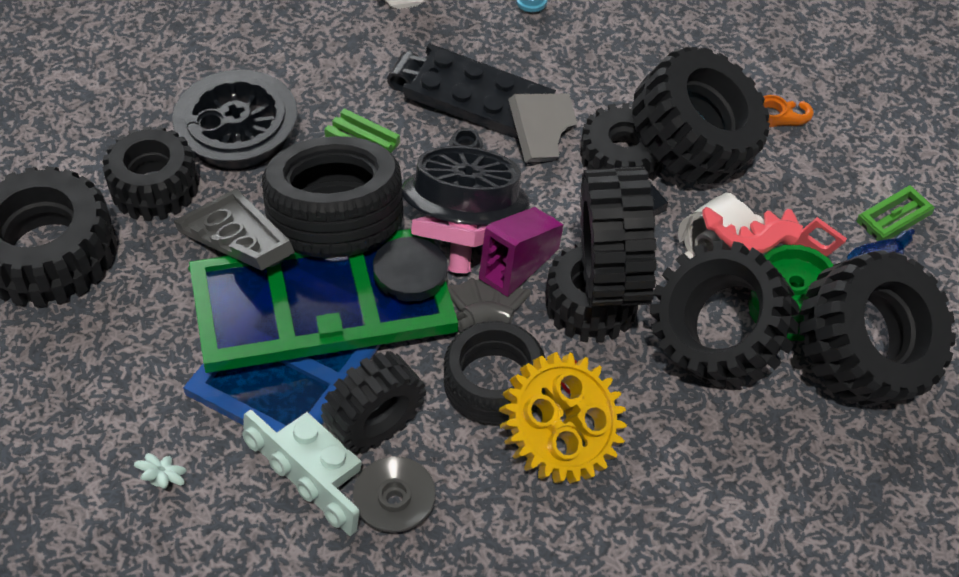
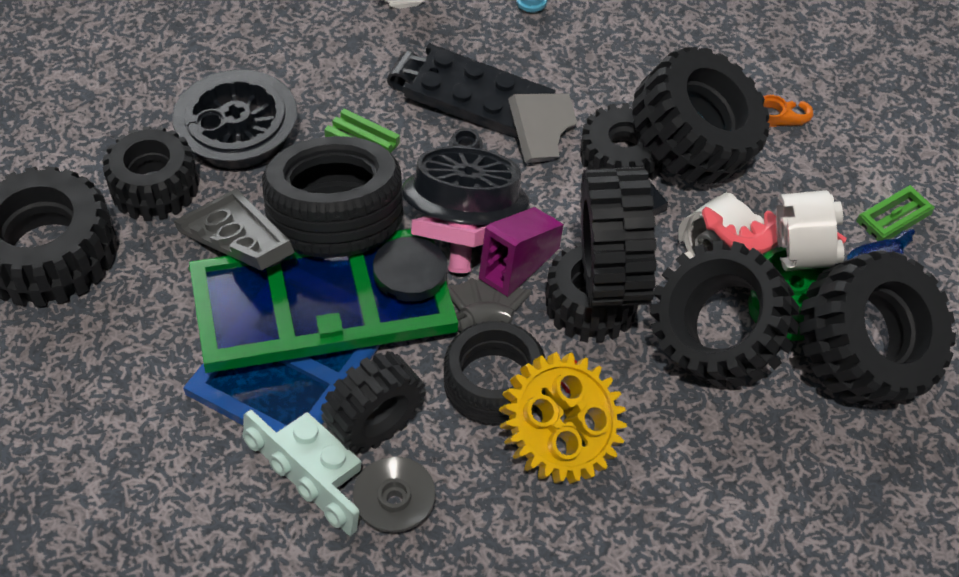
(160, 472): light aqua plant -> none
(809, 230): none -> white brick

